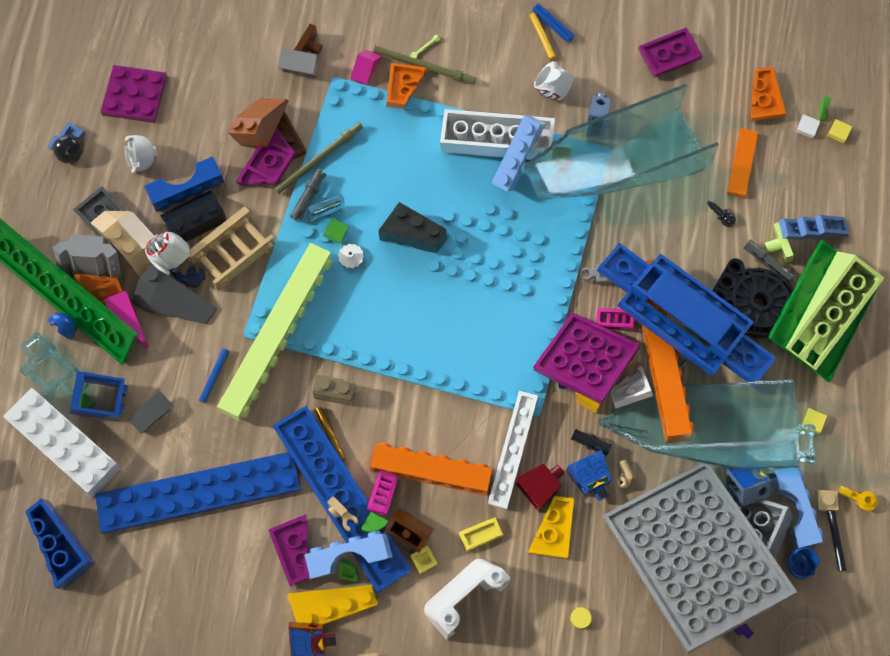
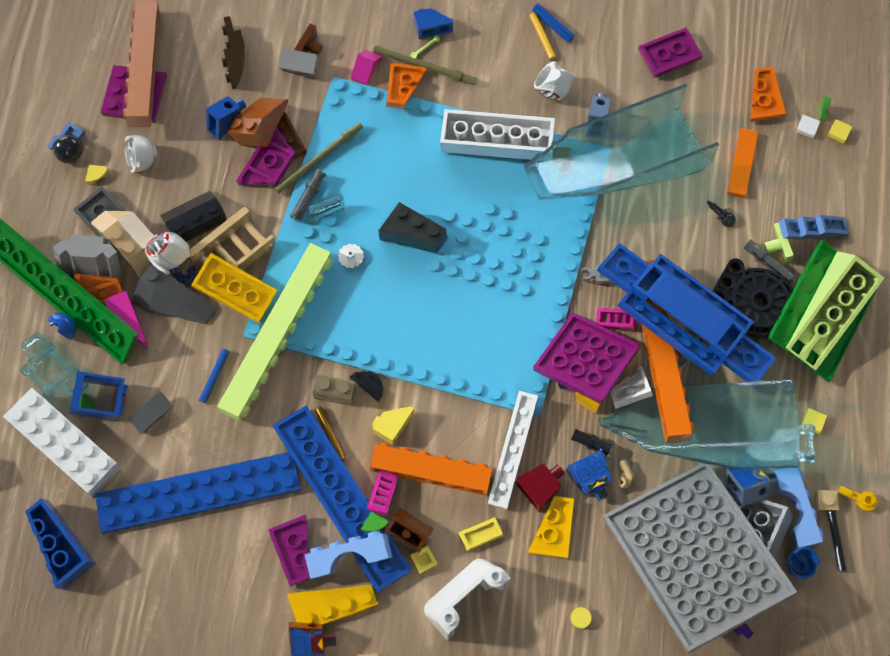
(95, 173): none -> light yellow tile
(142, 64): none -> nougat brick
(205, 177): blue arch -> none
(222, 114): none -> blue torso
(234, 53): none -> dark brown slope
(234, 288): none -> yellow tile
(335, 231): bright green tile -> none
(338, 509): tan plate -> none
(348, 570): bright green tile -> none
(369, 383): none -> black tile
(392, 423): none -> light yellow slope
(431, 23): none -> blue slope
(522, 142): light blue arch -> none

